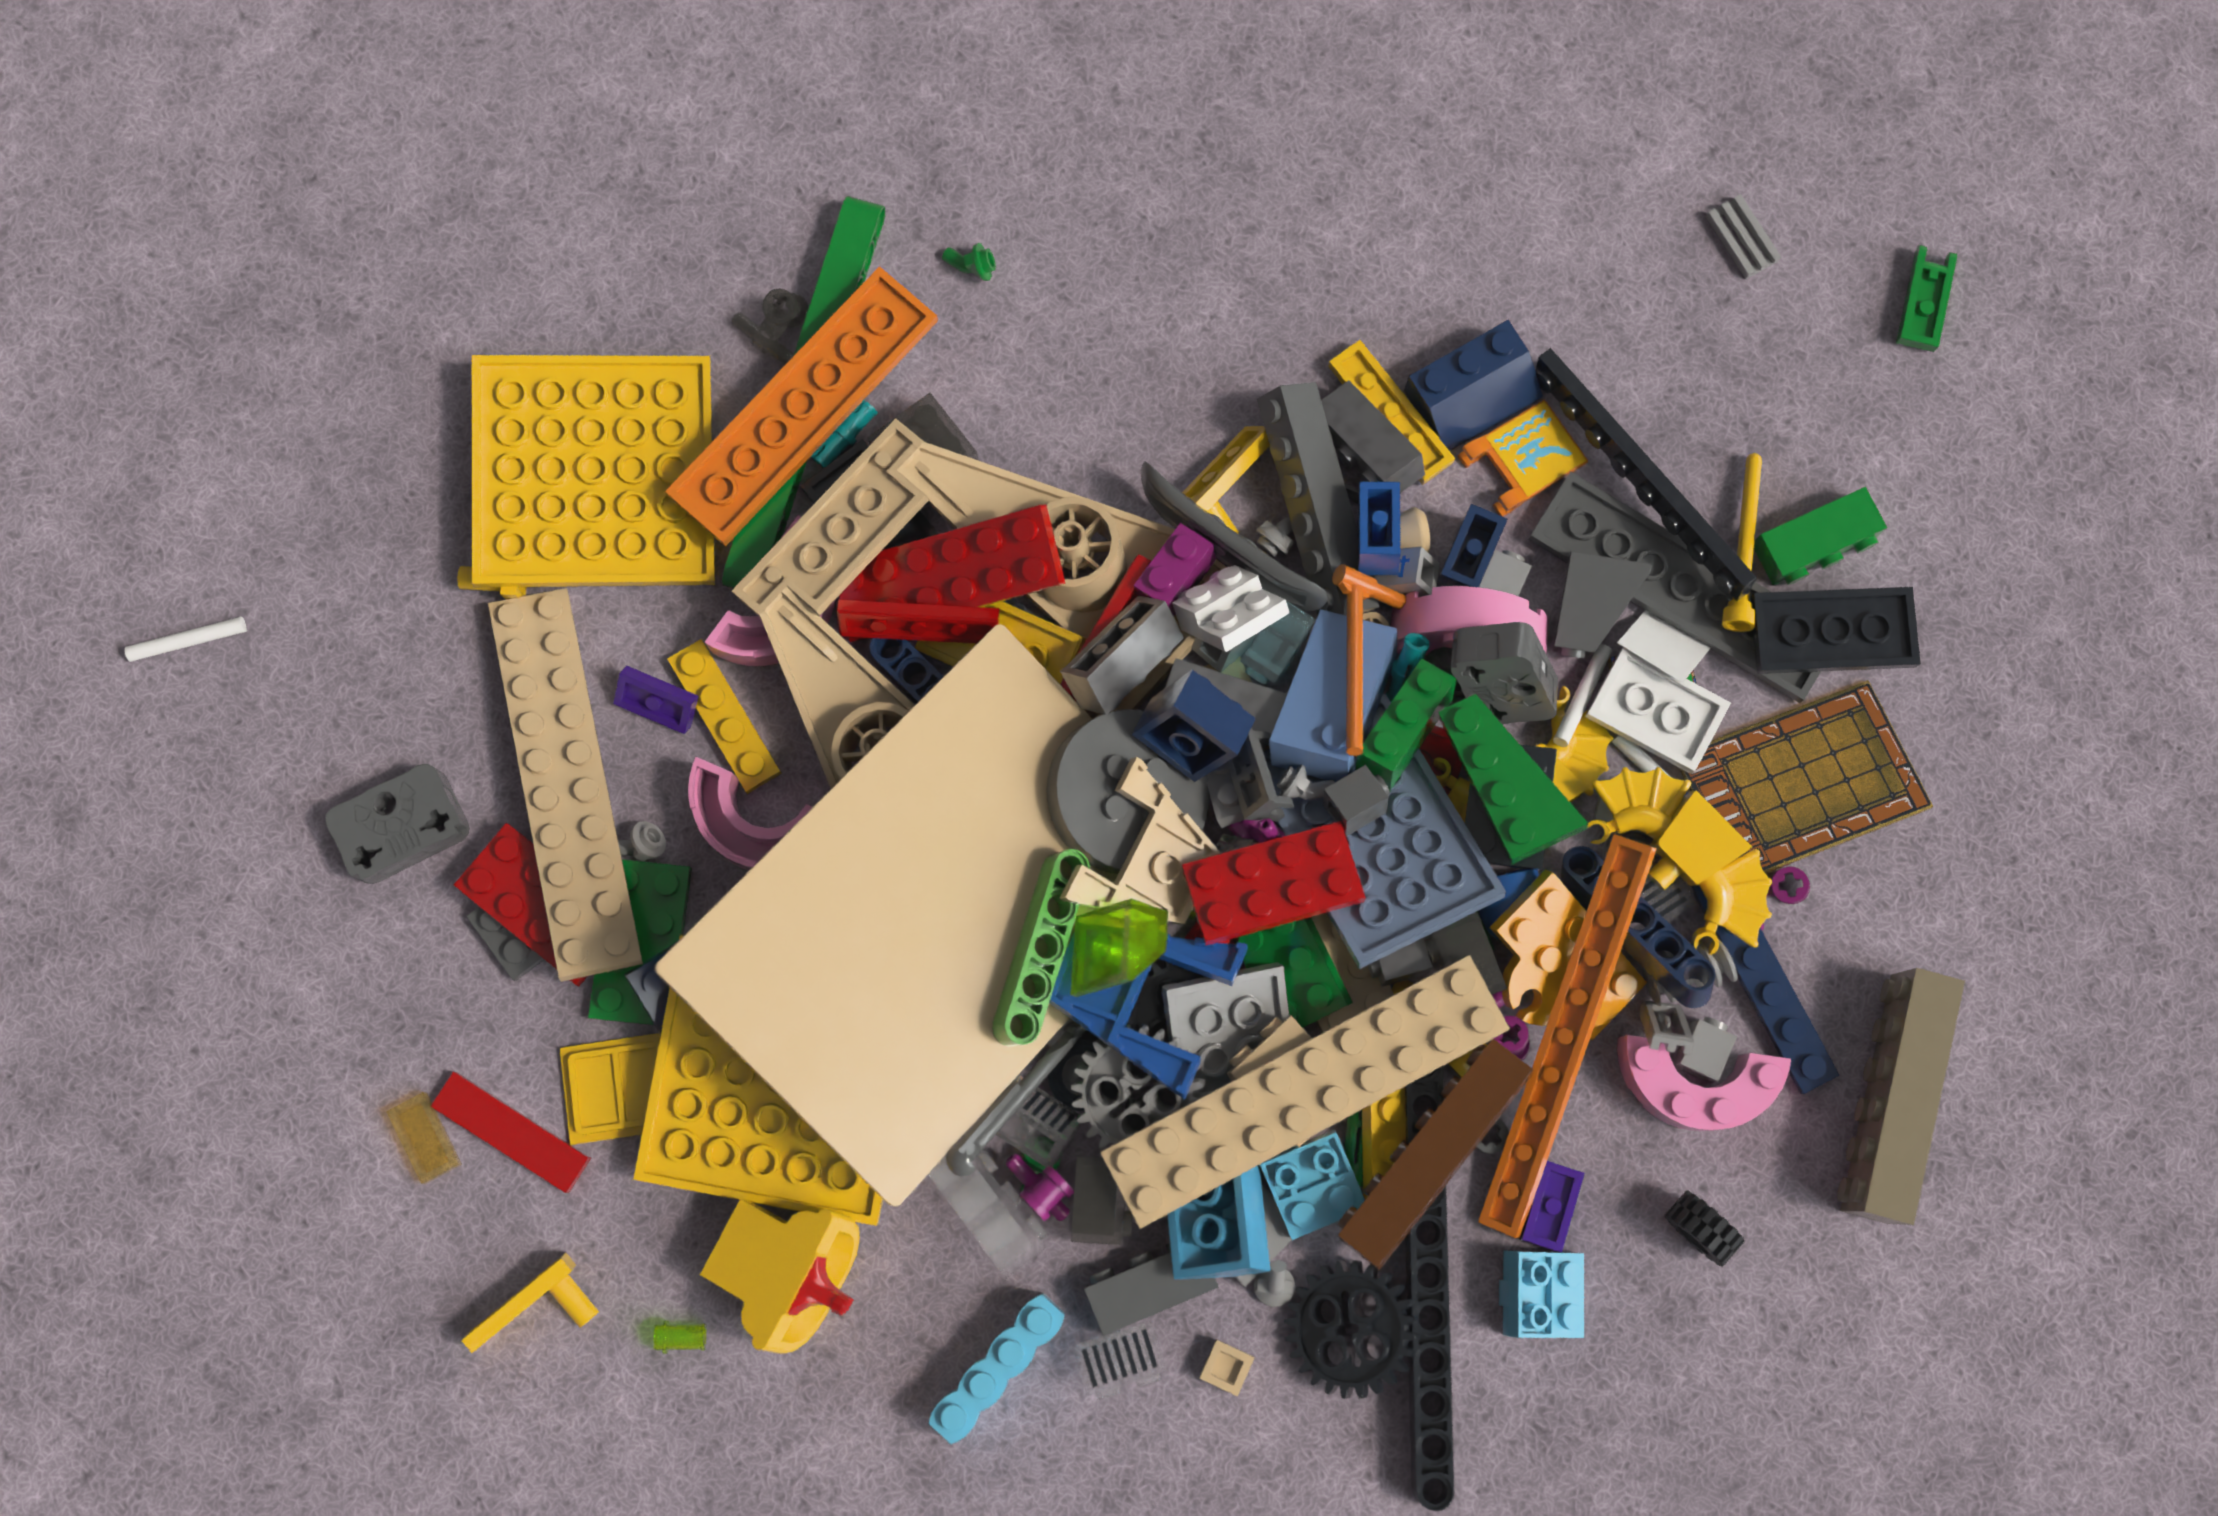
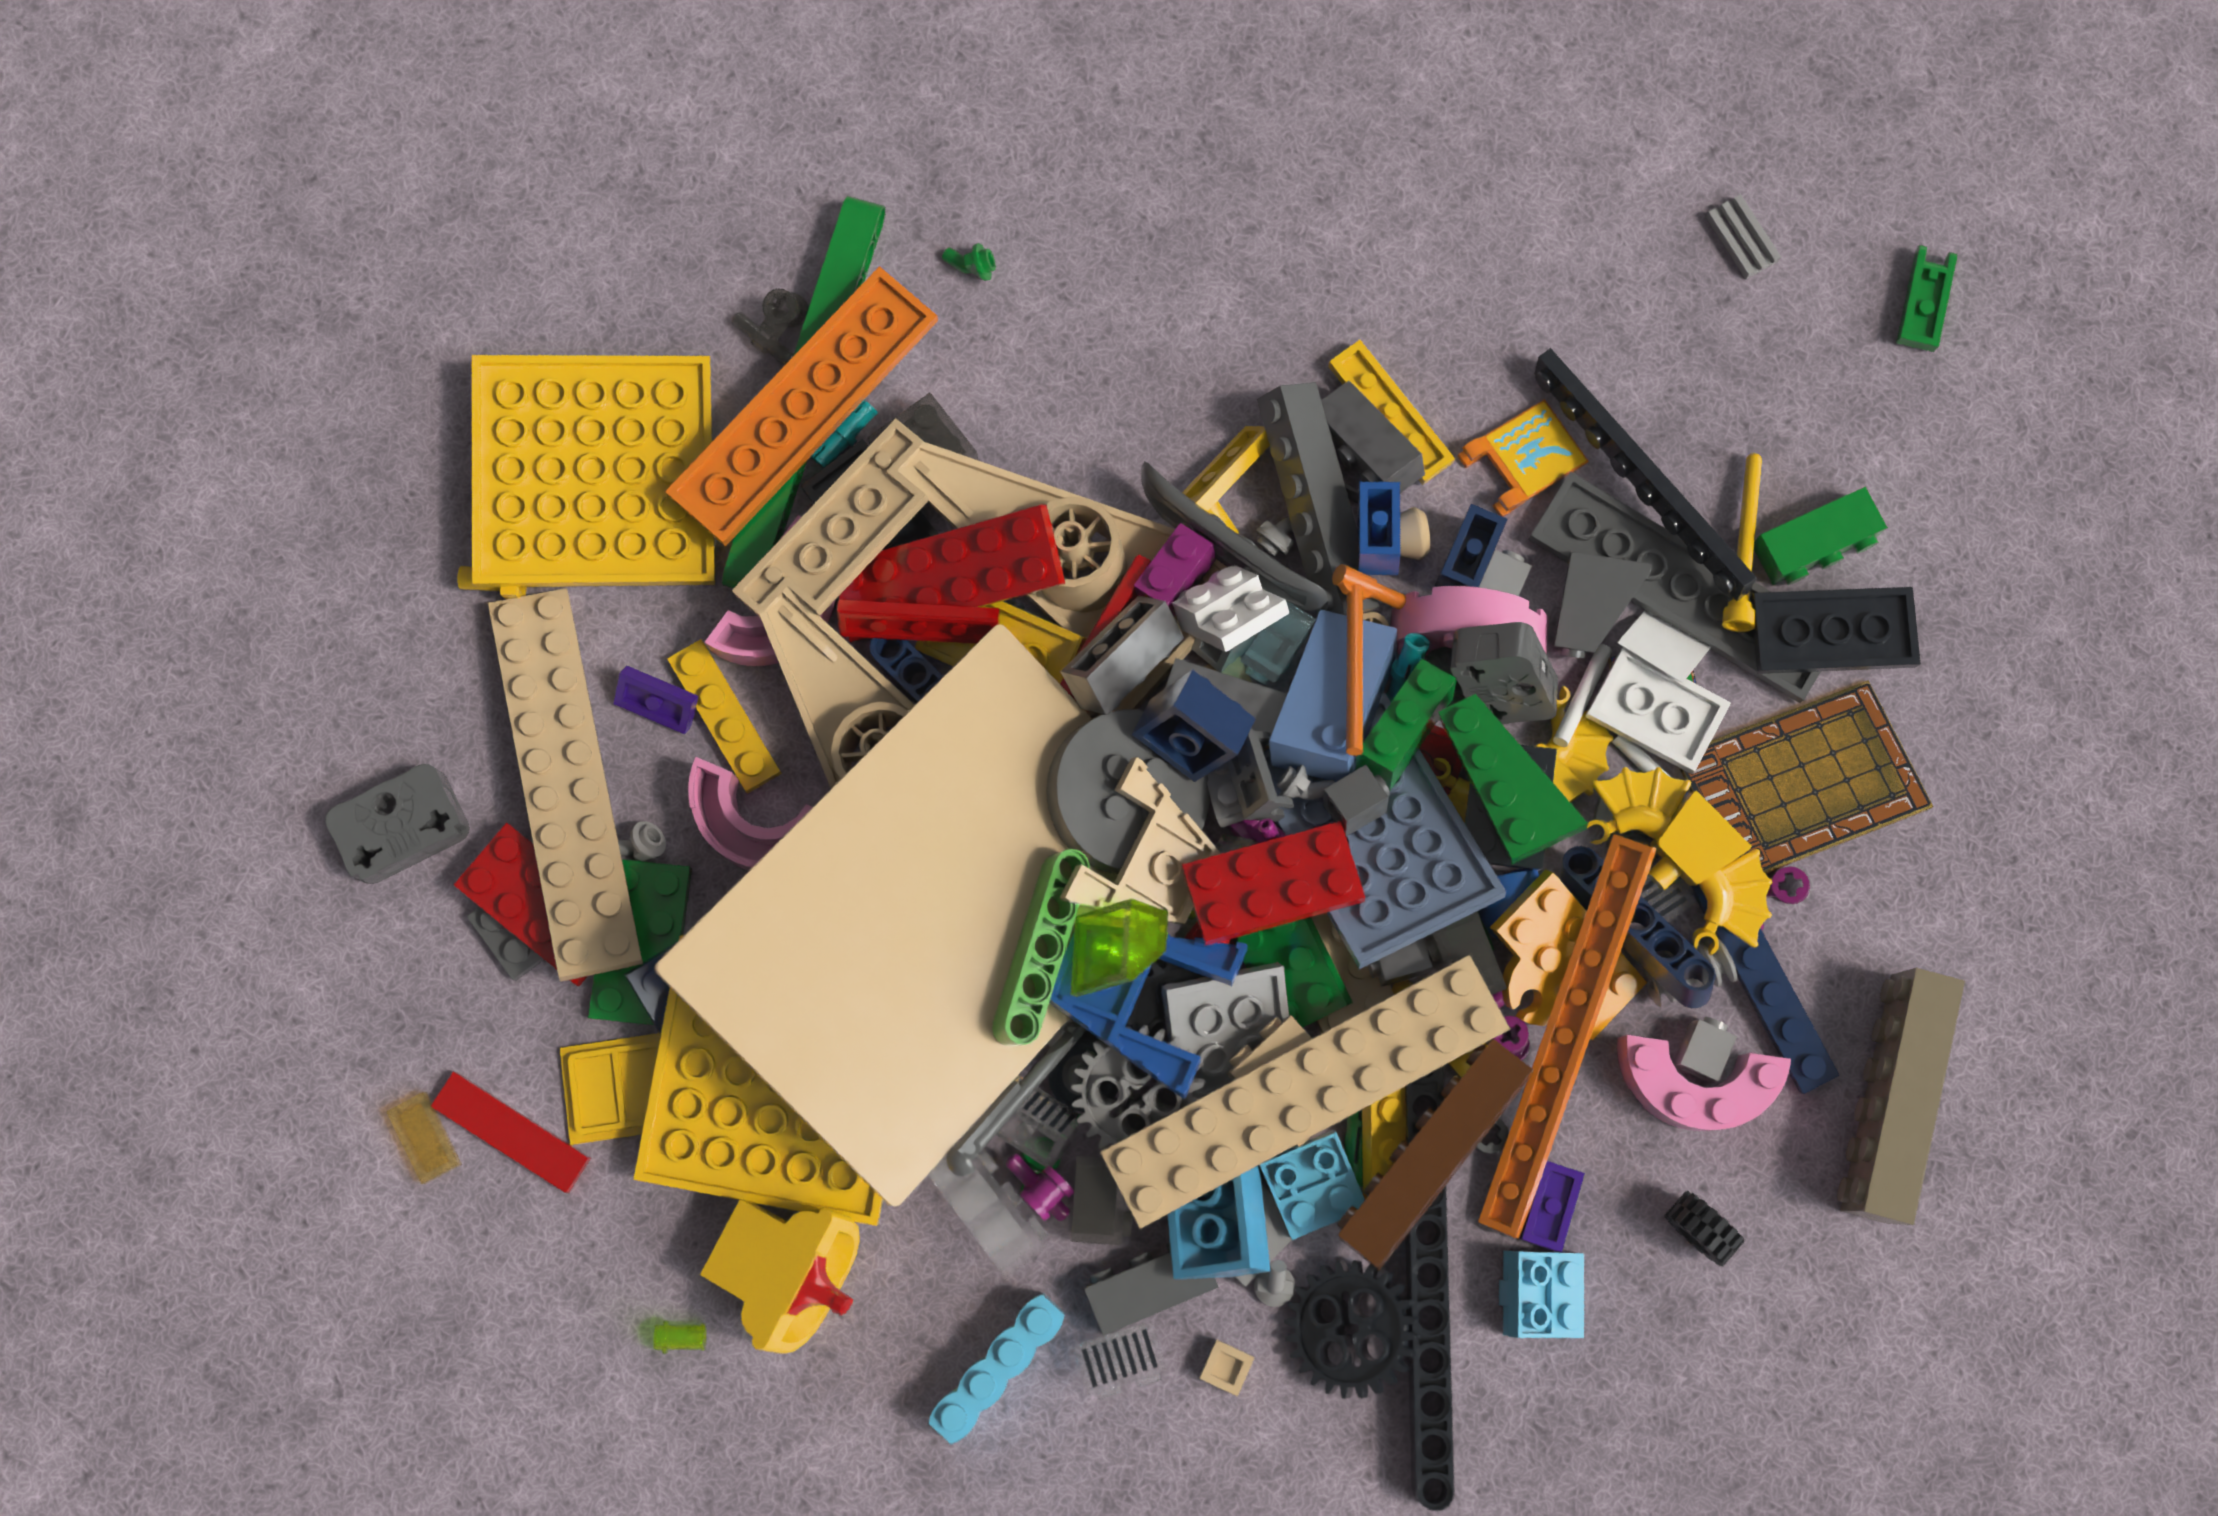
(185, 639): white bar -> none
(552, 1279): yellow piece -> none
(1416, 573): light grey brick -> none
(1475, 385): dark blue slope -> none
(1658, 1026): light grey tile -> none

